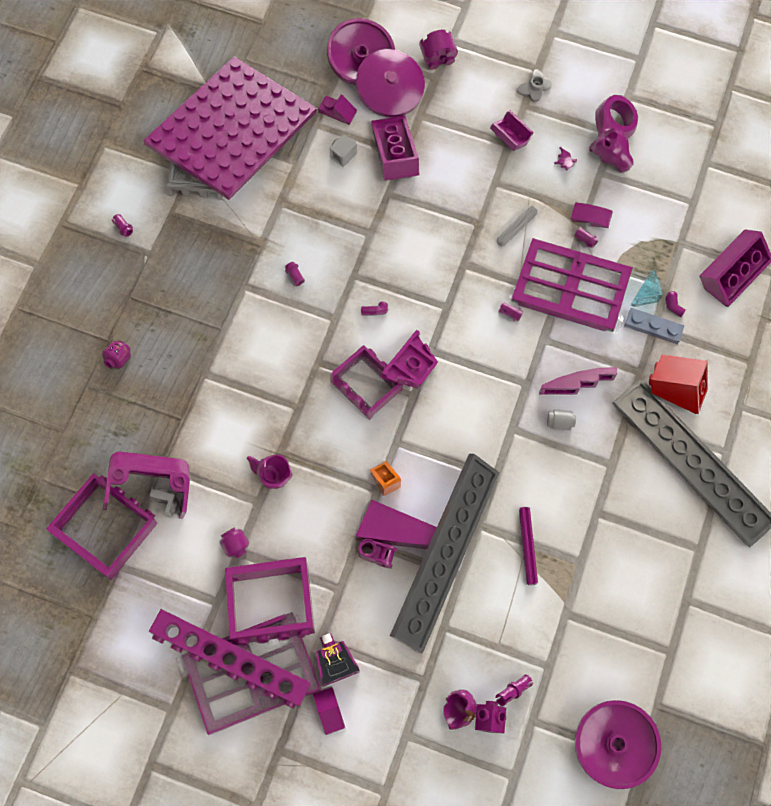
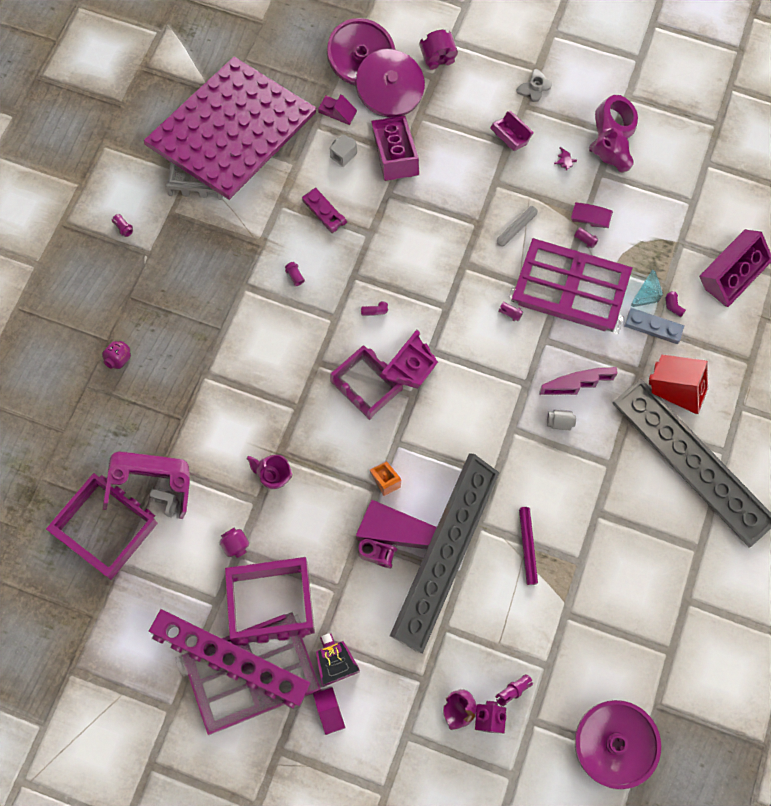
(324, 210): none -> magenta plate

